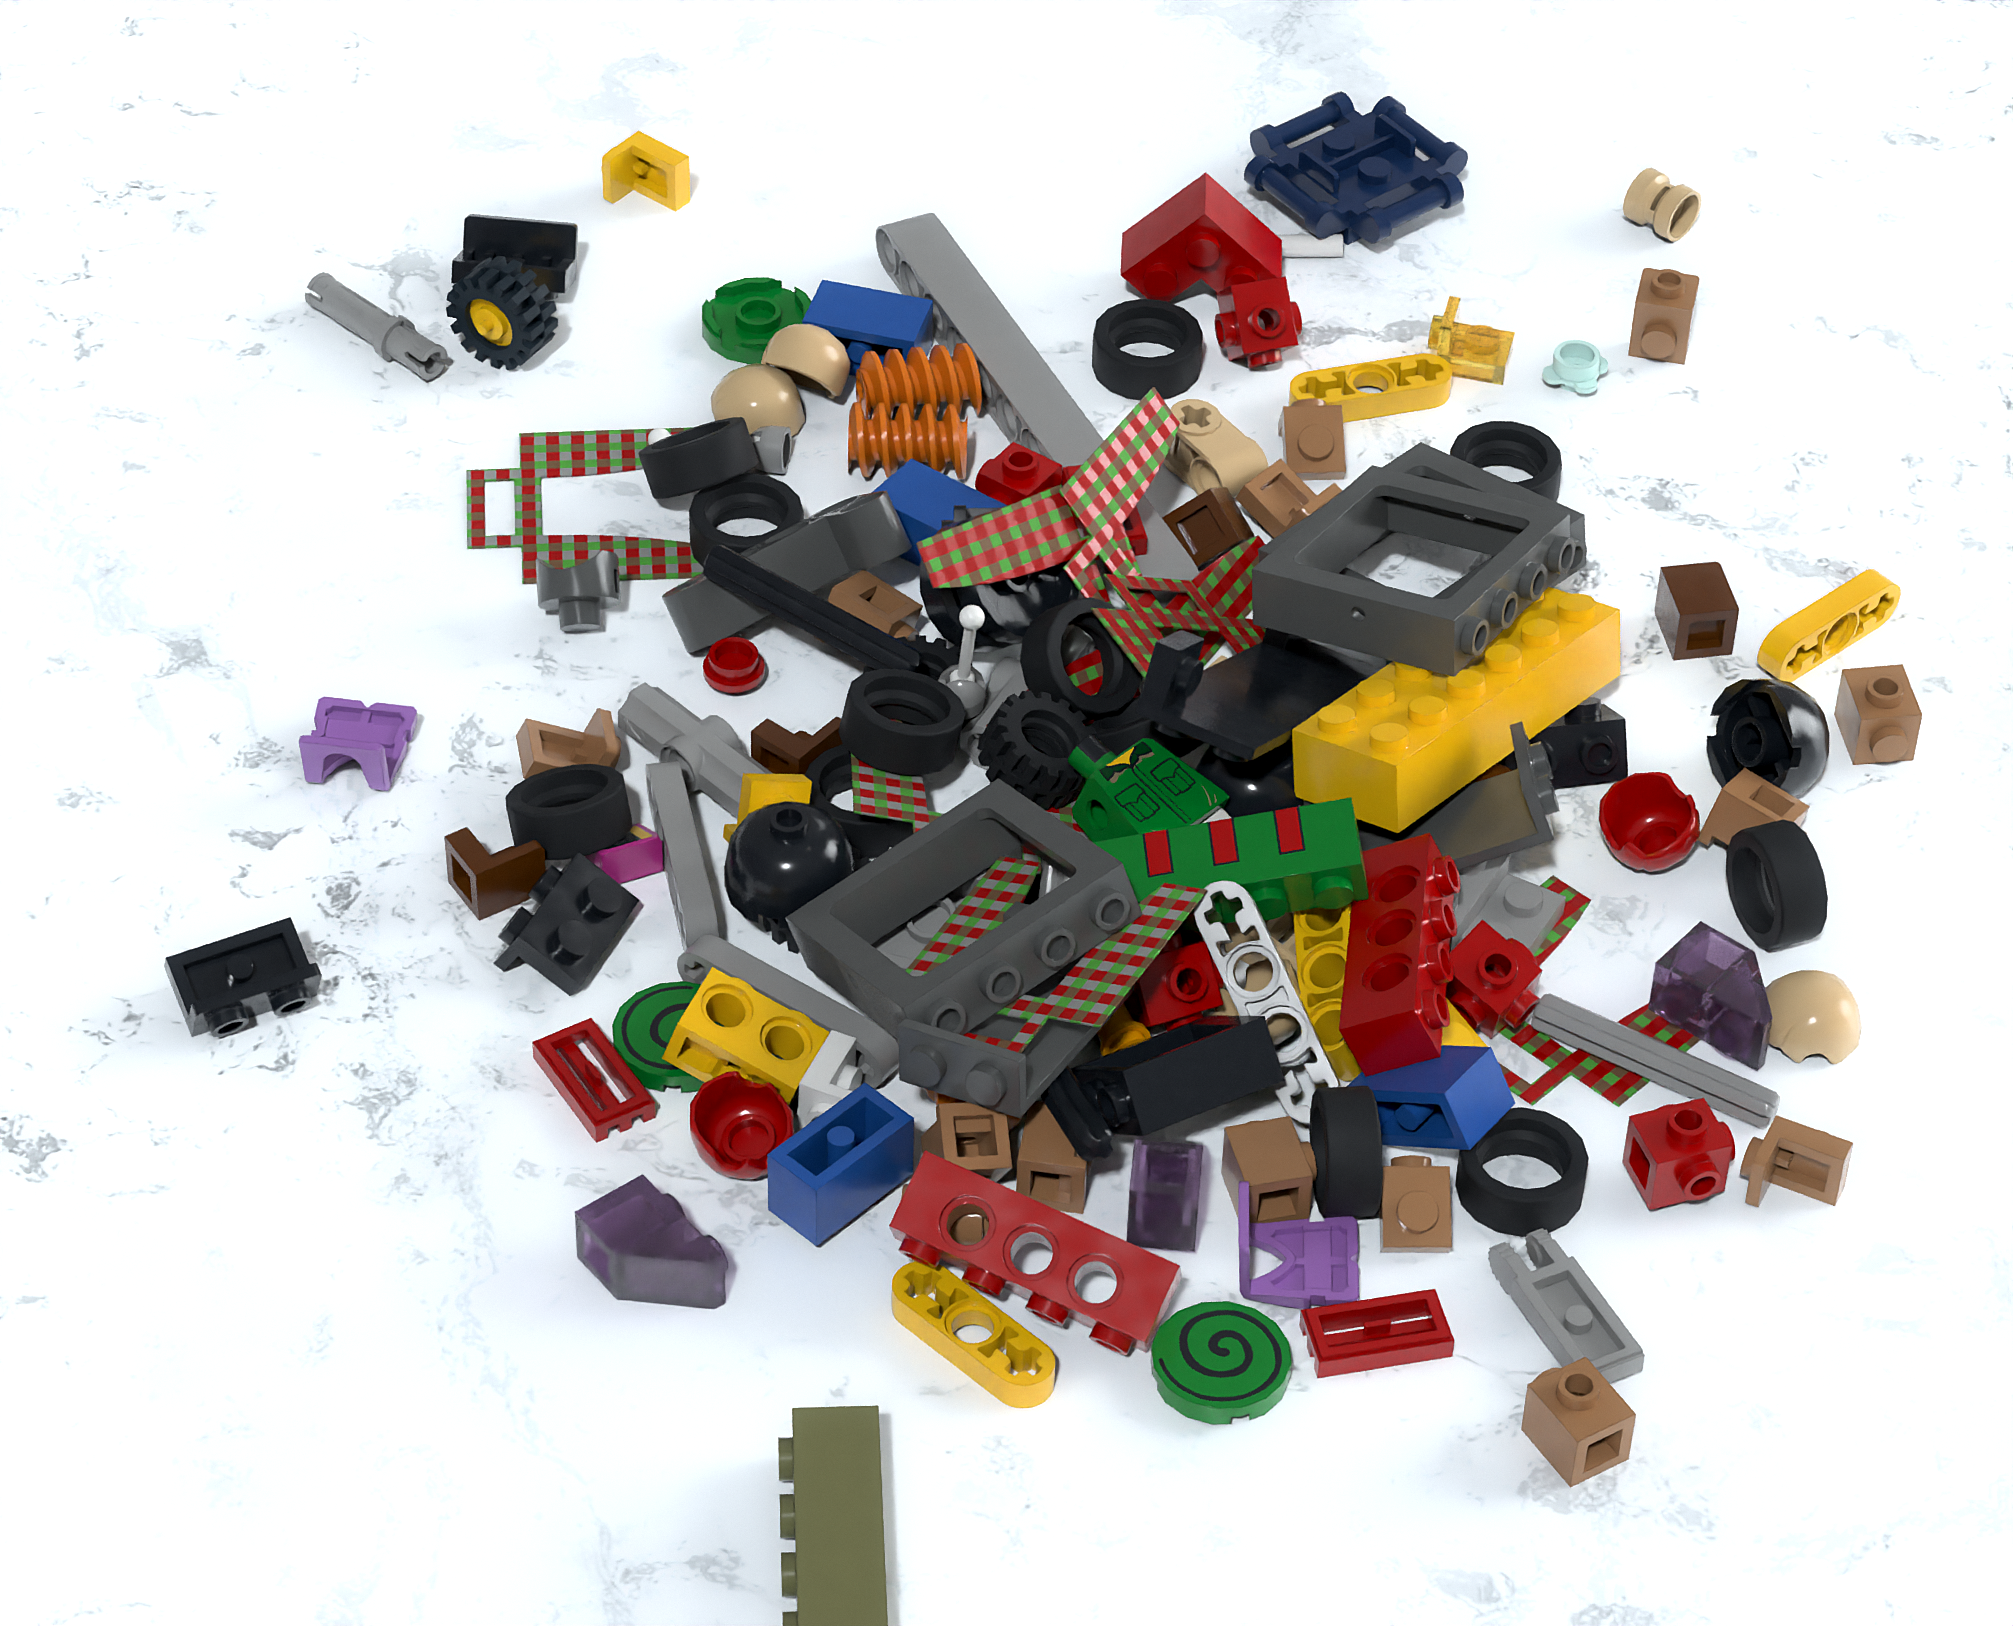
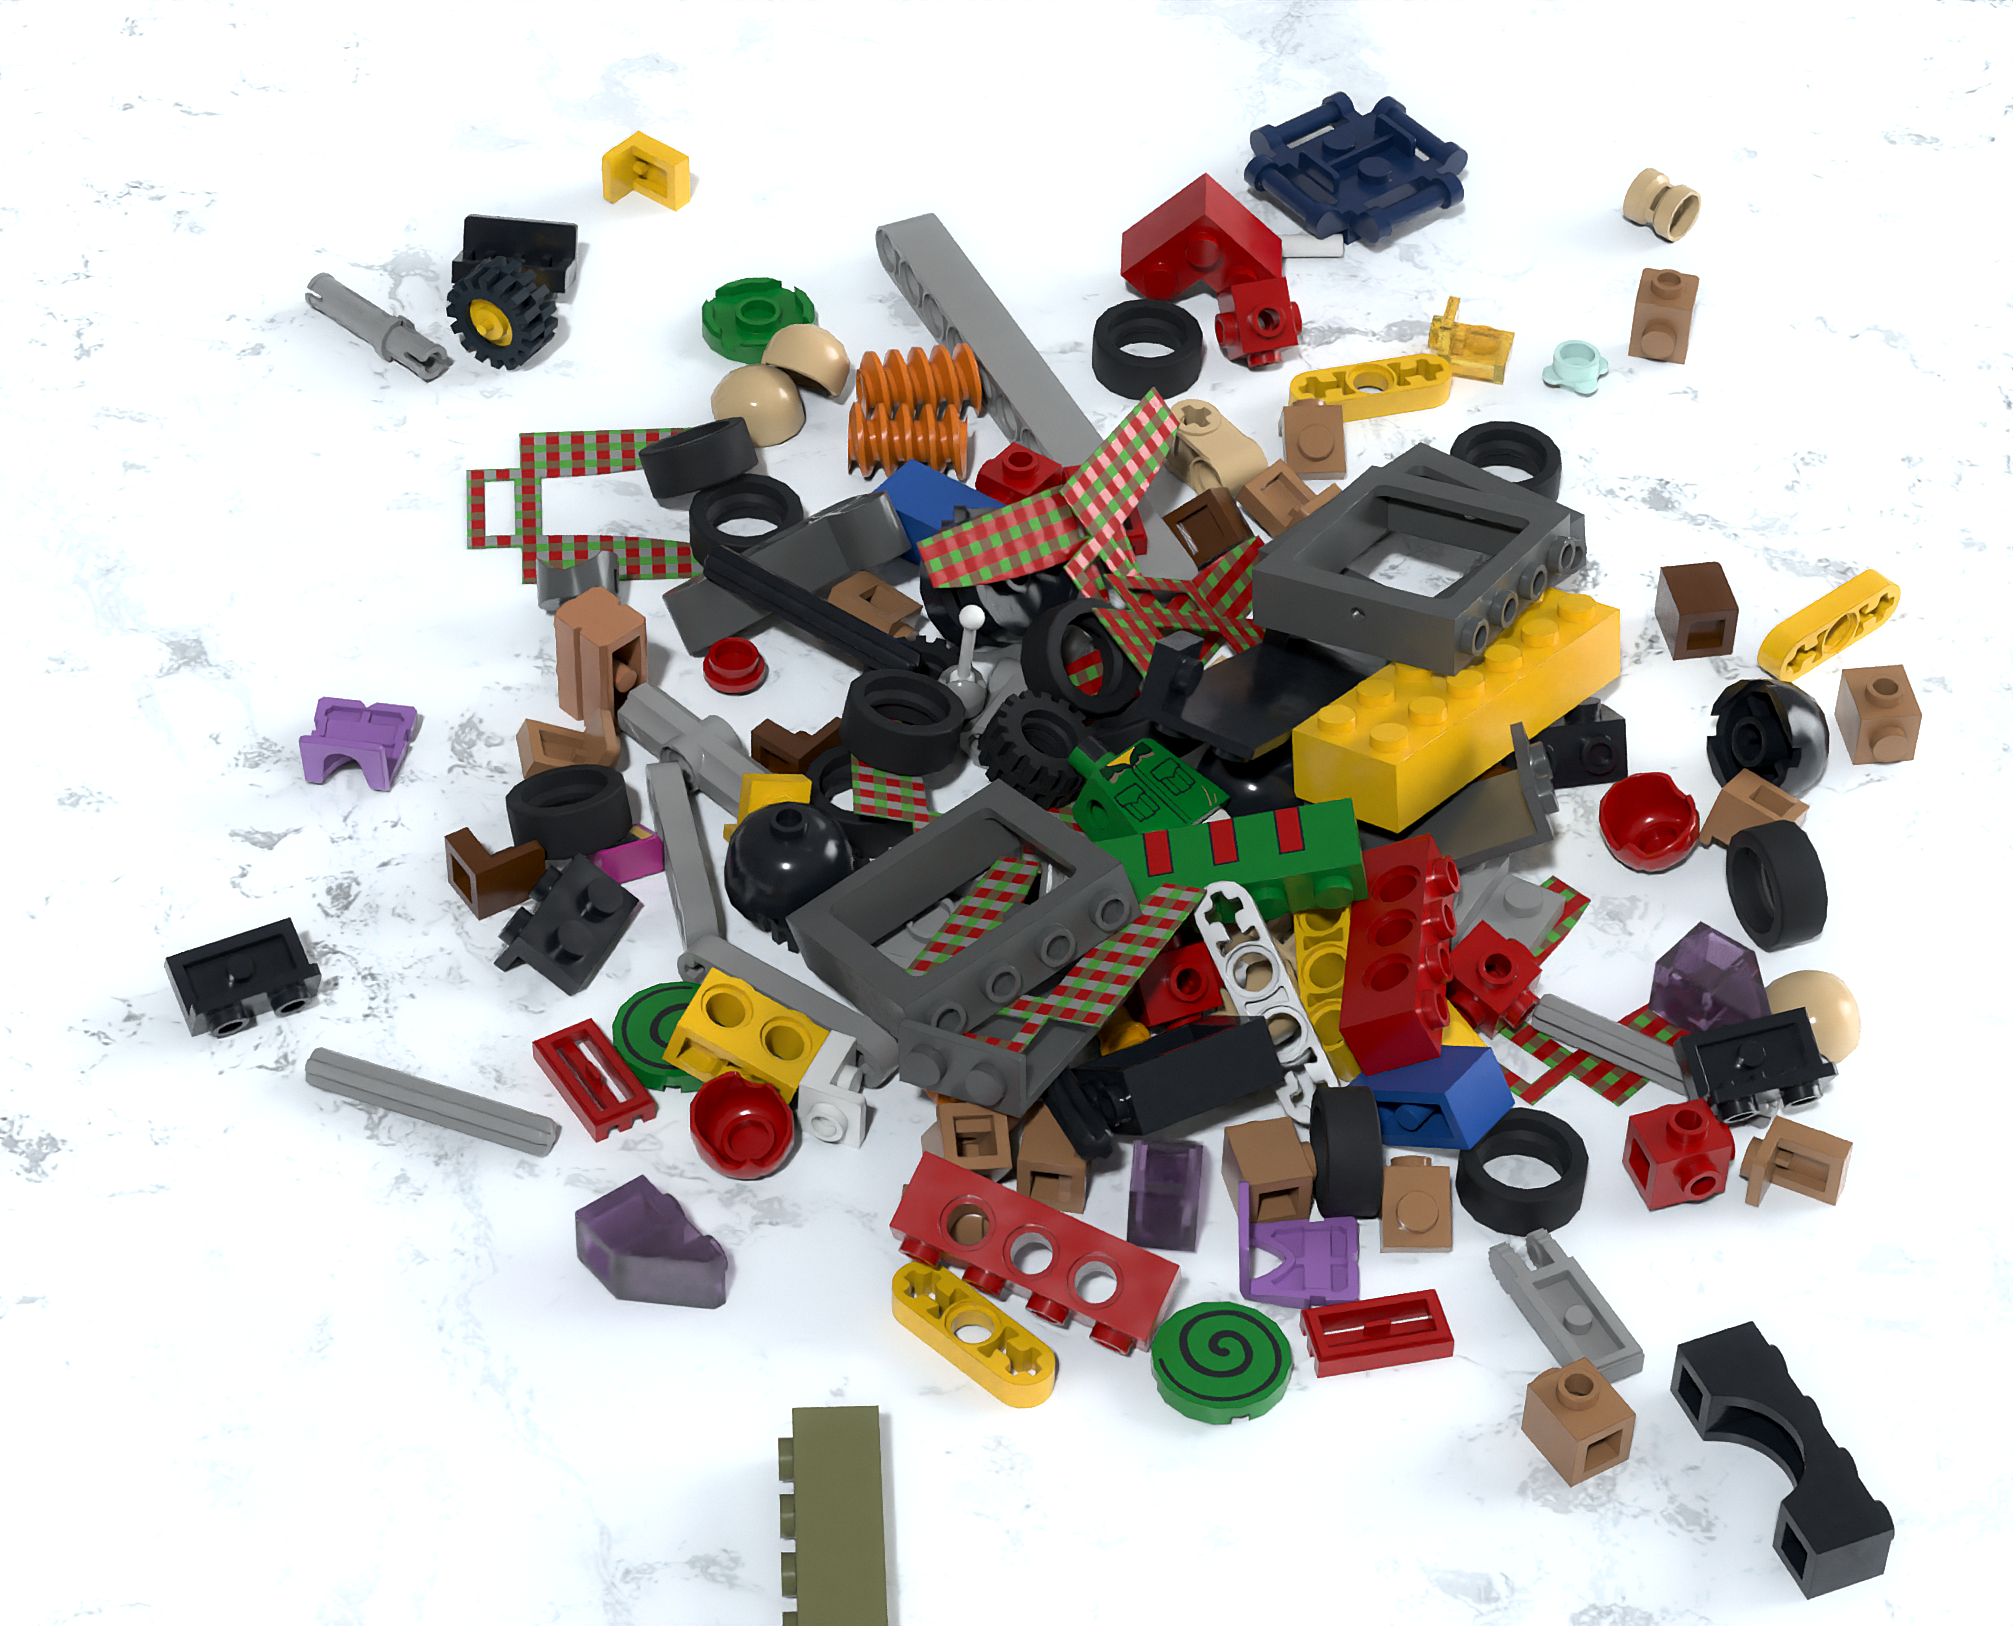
(430, 1101): none -> light grey axle
(598, 654): none -> nougat brick
(770, 444): light grey hinge -> none
(840, 1163): blue brick -> none
(871, 320): blue brick -> none
(1742, 1394): none -> black arch
(1754, 1064): none -> black bracket

